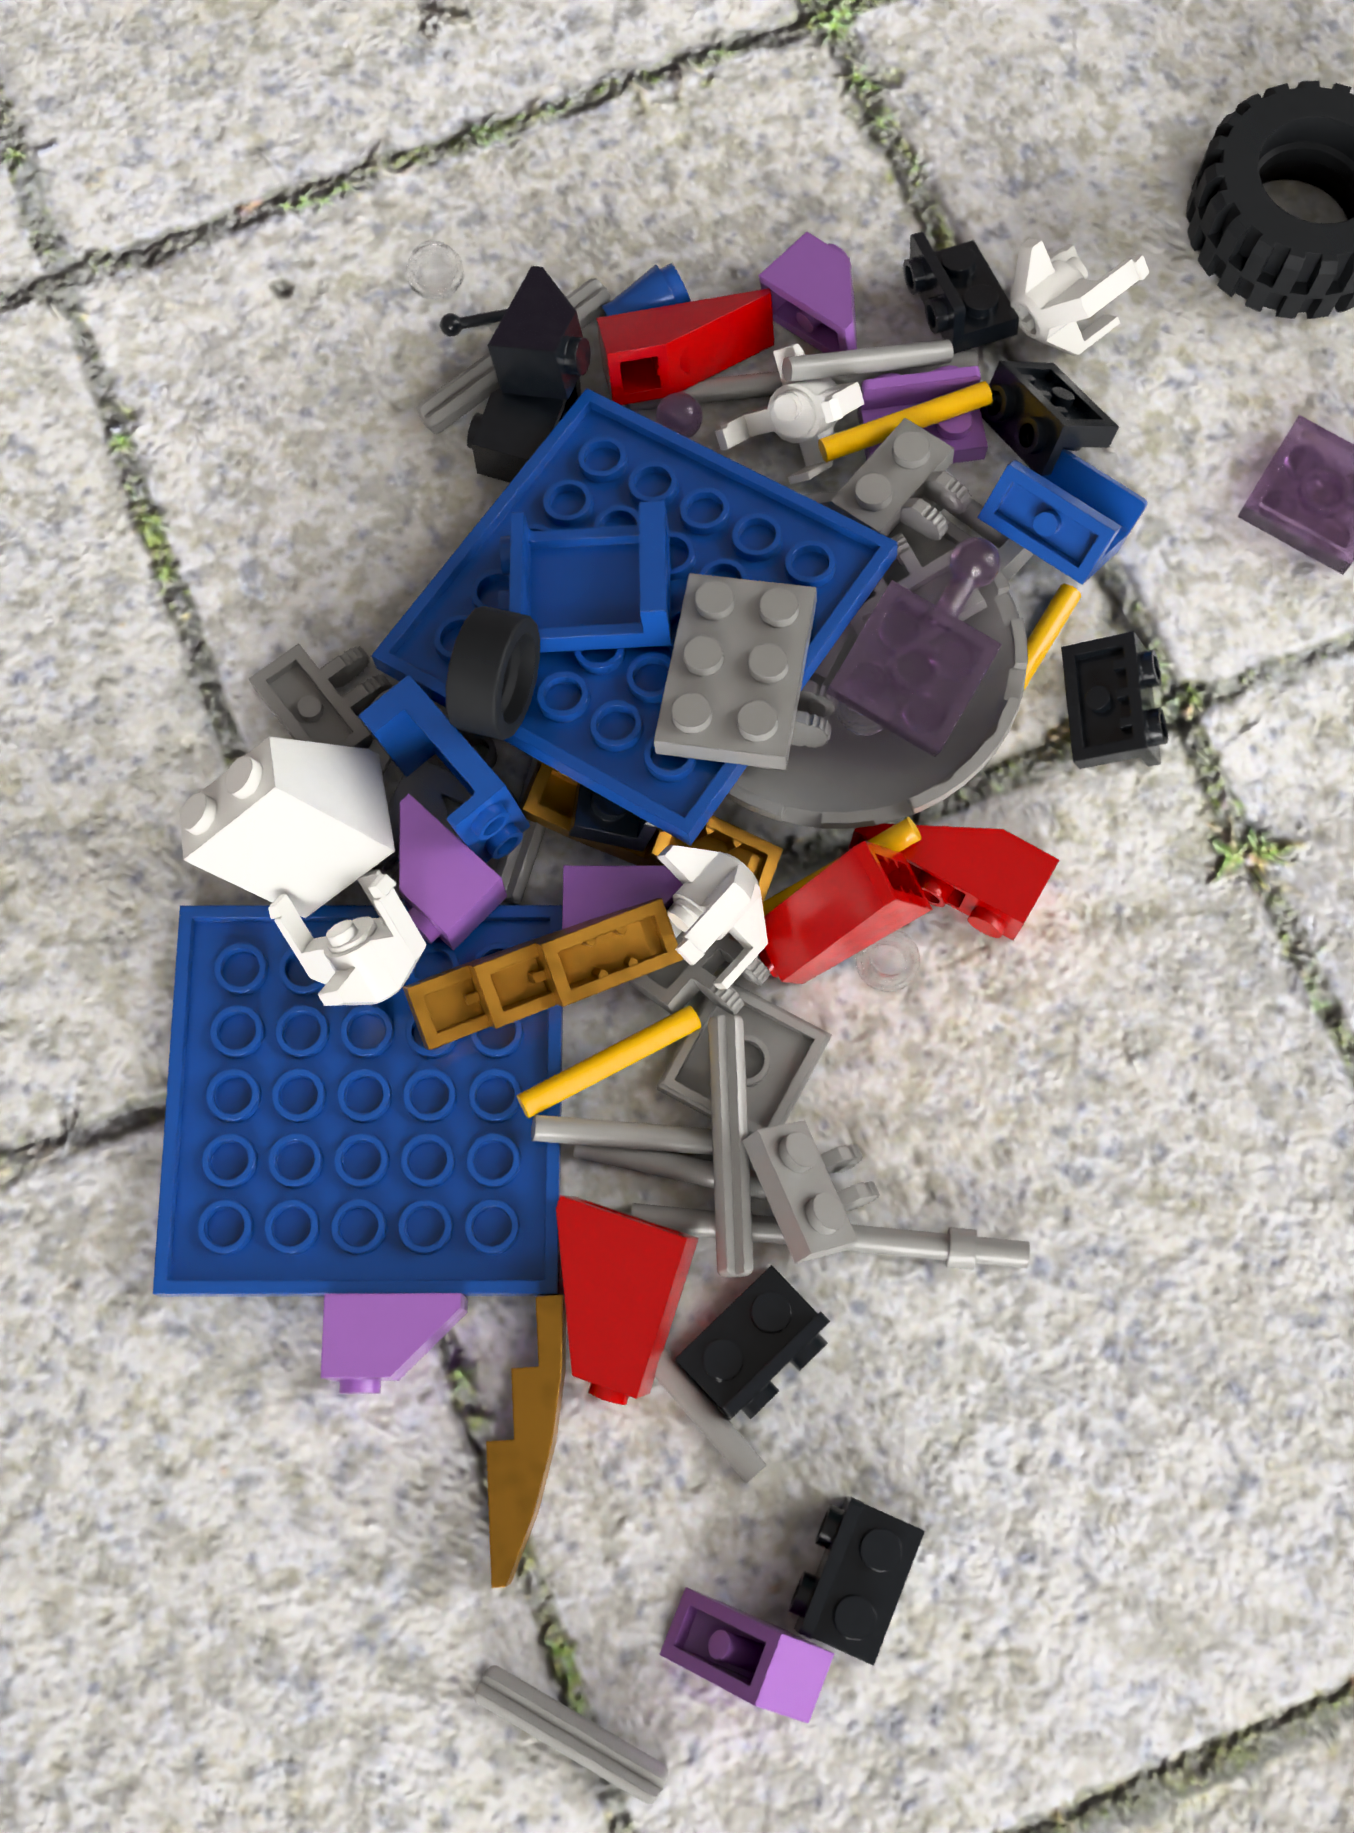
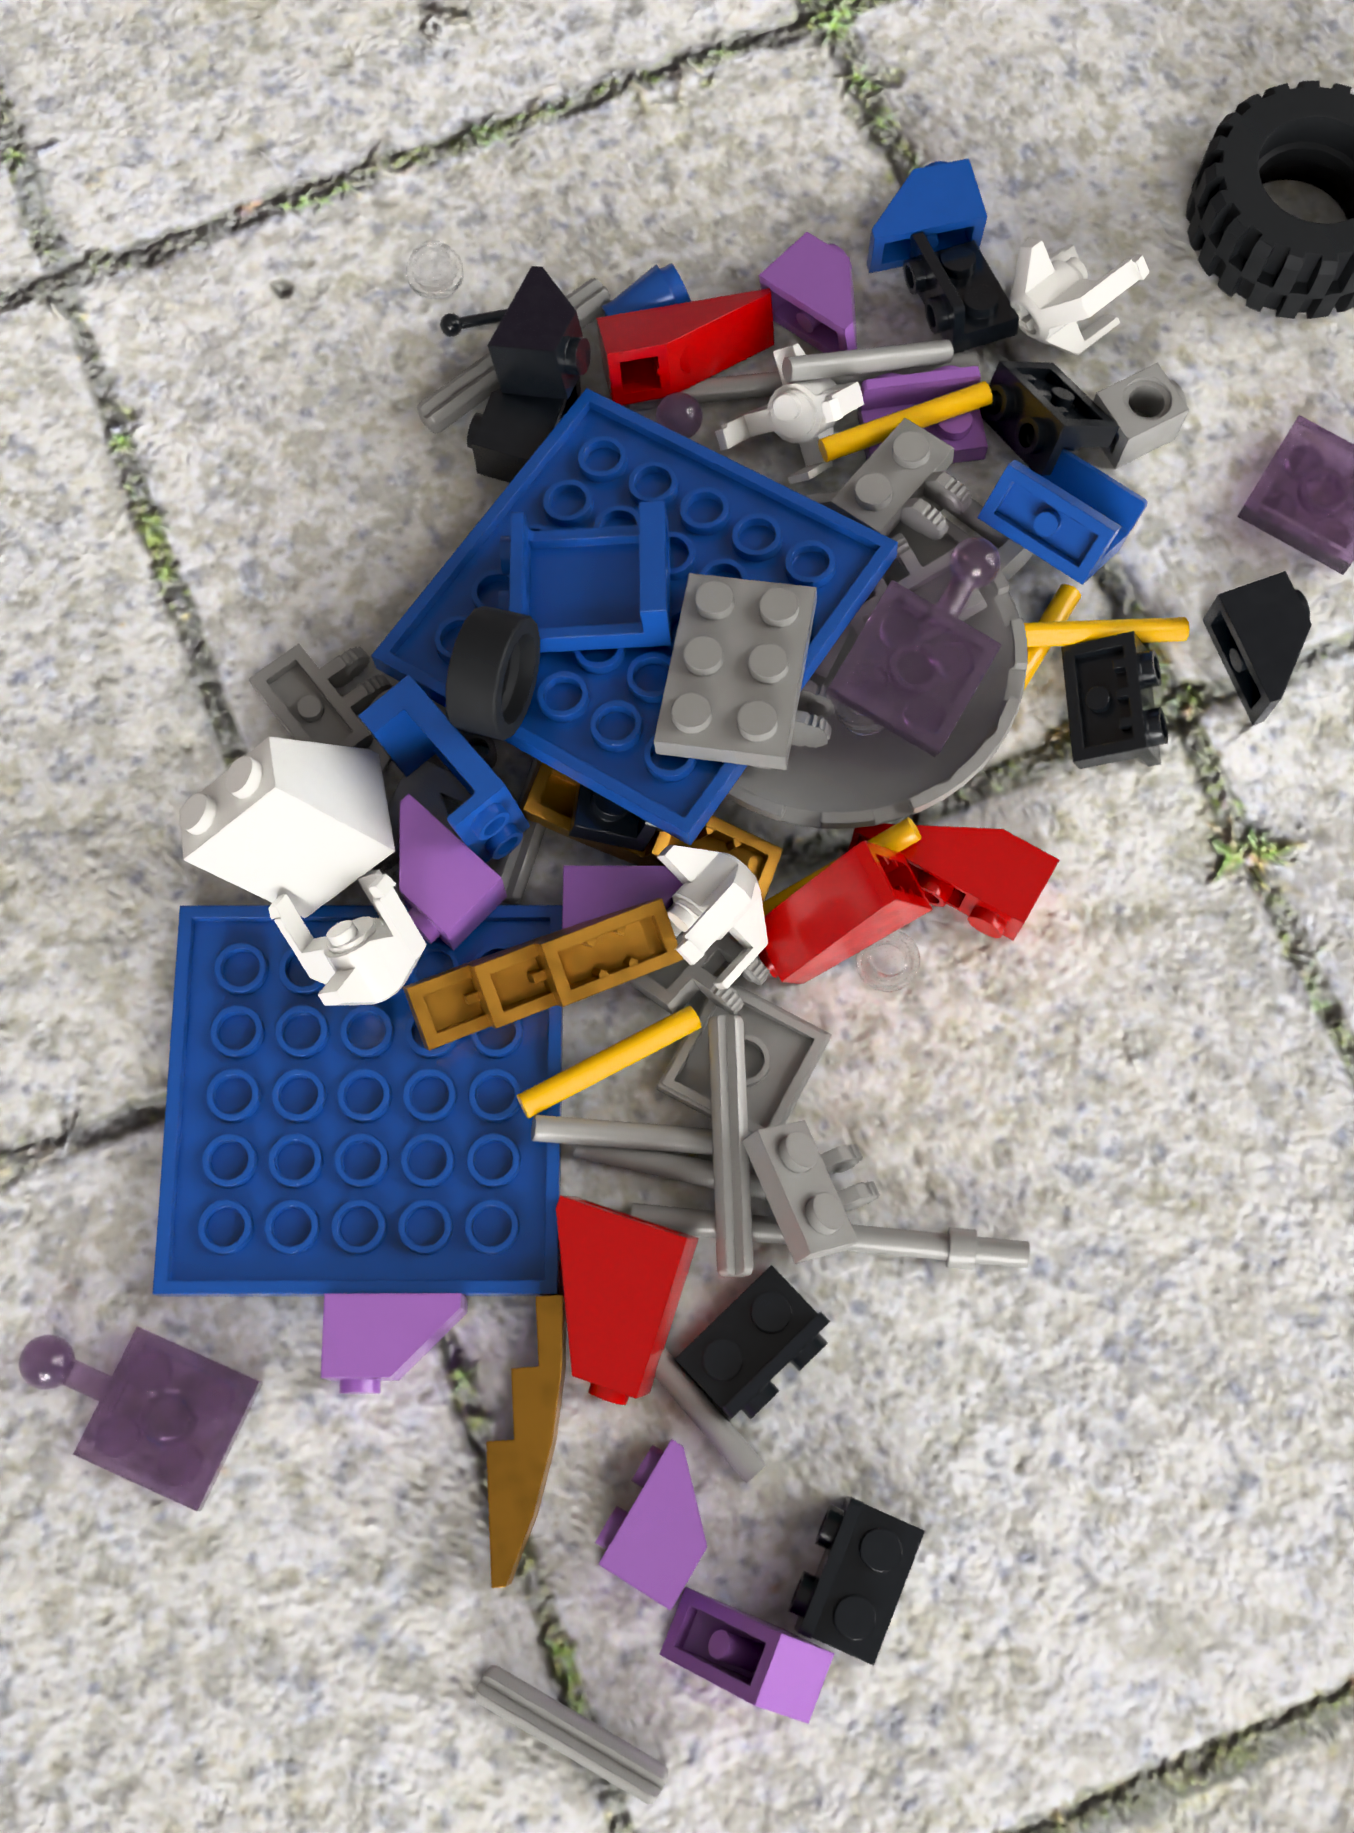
(158, 1418): none -> clear purple plate
(662, 1533): none -> medium lavender slope
(933, 200): none -> blue slope
(1073, 632): none -> yellow bar
(1149, 393): none -> light grey brick
(1259, 639): none -> black slope

